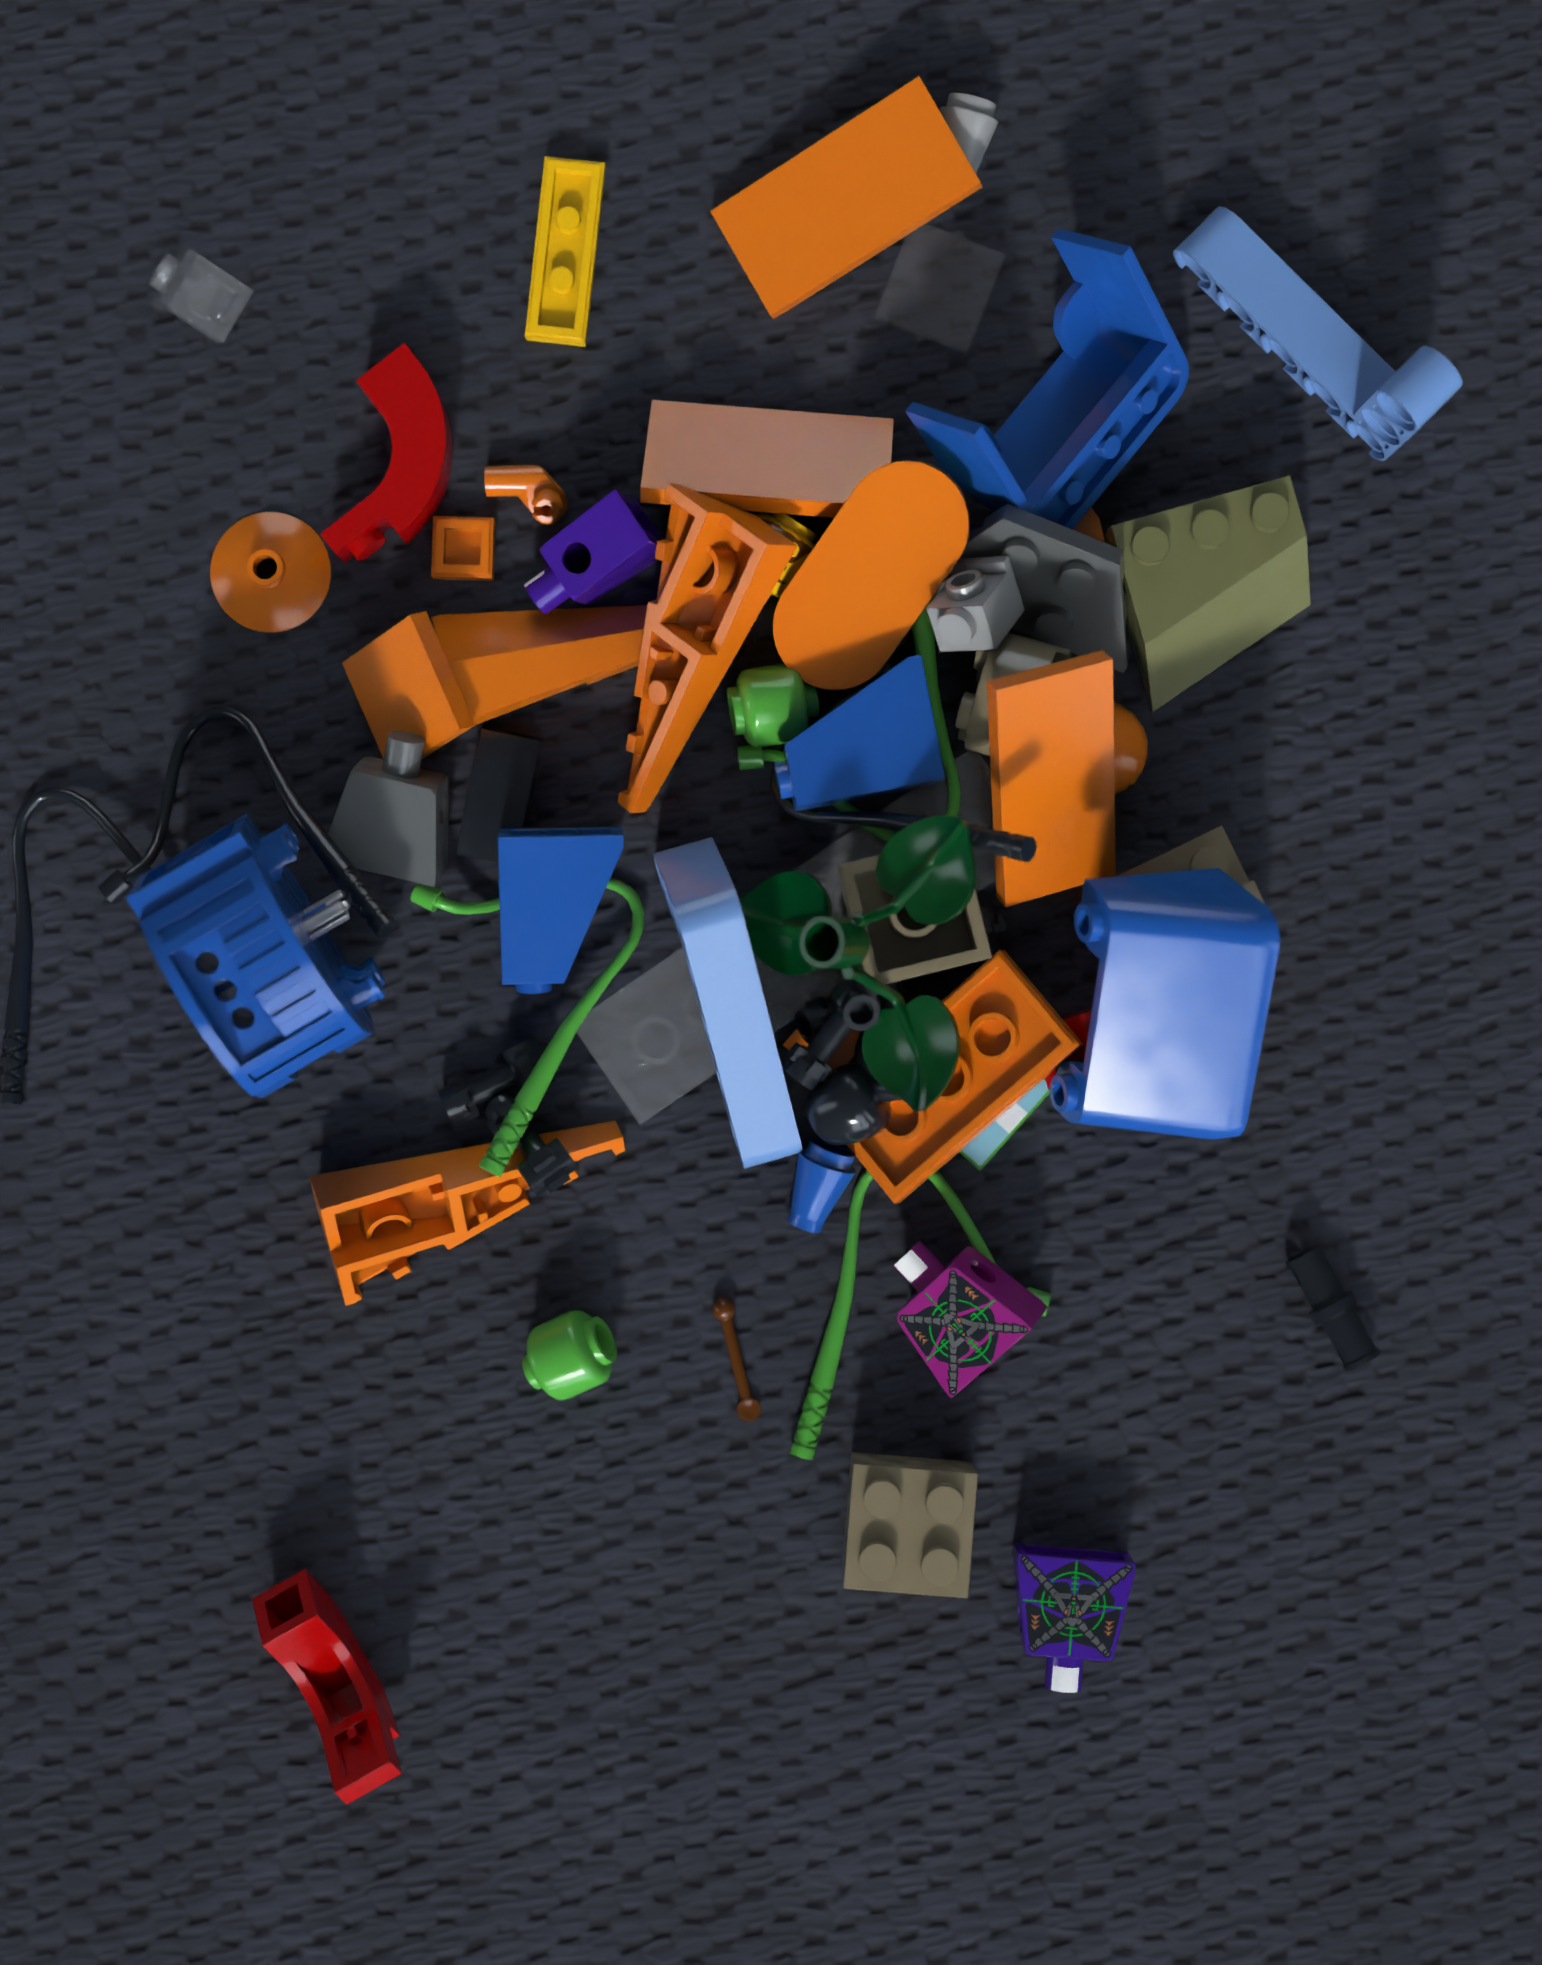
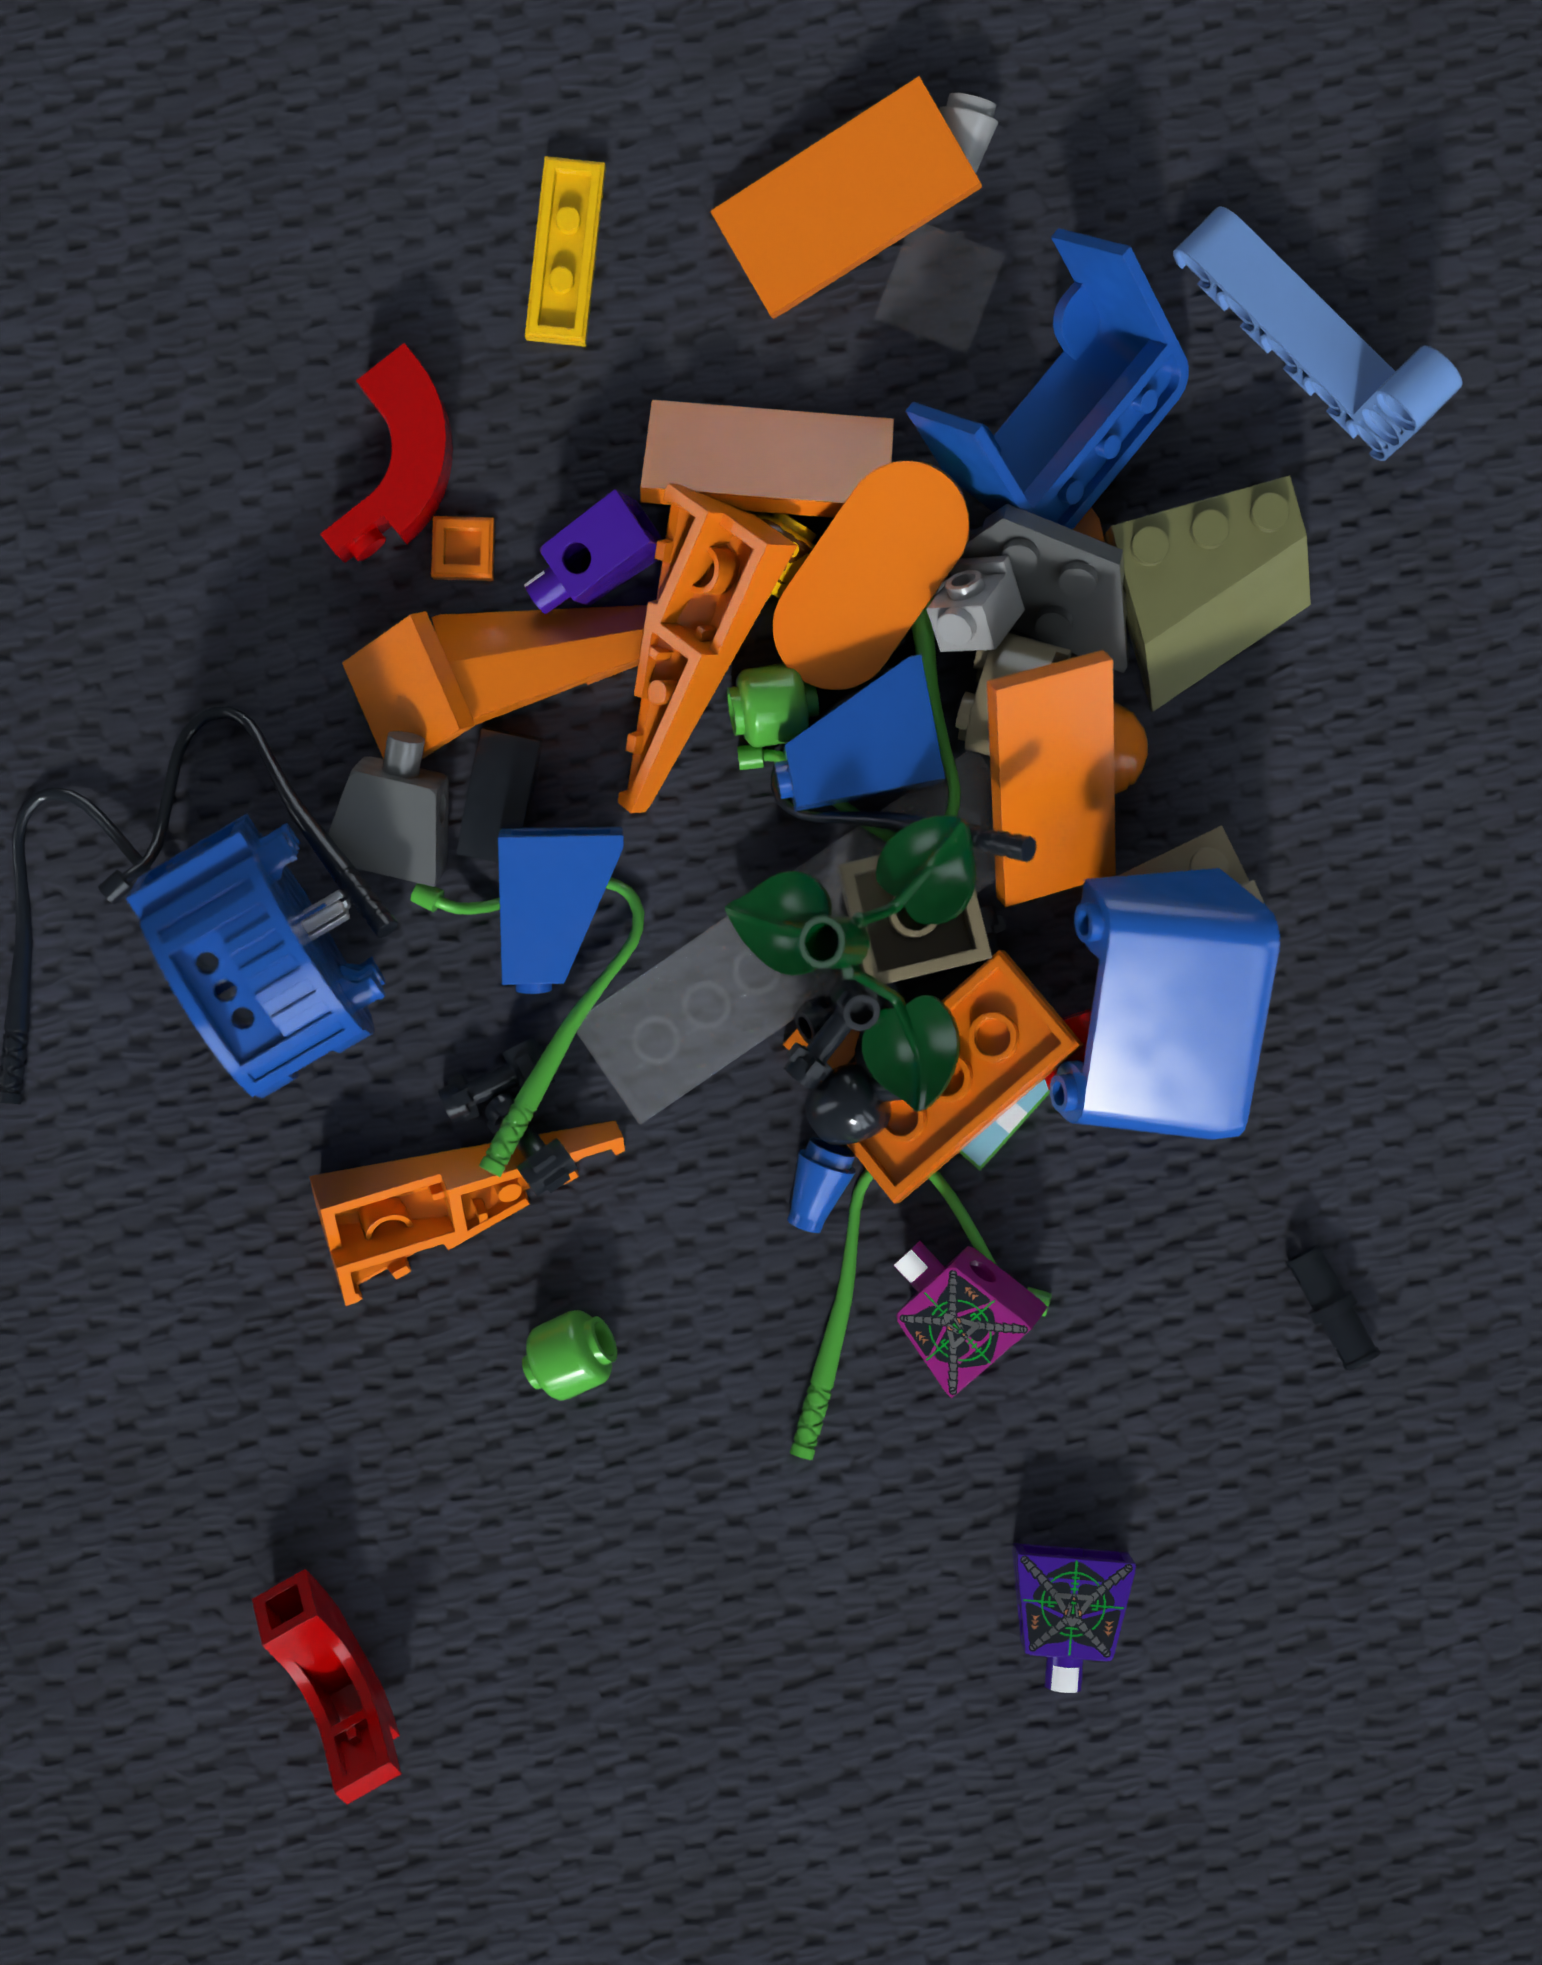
(199, 293): clear bracket -> none
(291, 592): orange dish -> none
(533, 487): orange arm -> none
(730, 1000): beam -> none
(748, 1406): reddish brown hinge -> none
(909, 1525): dark tan brick -> none

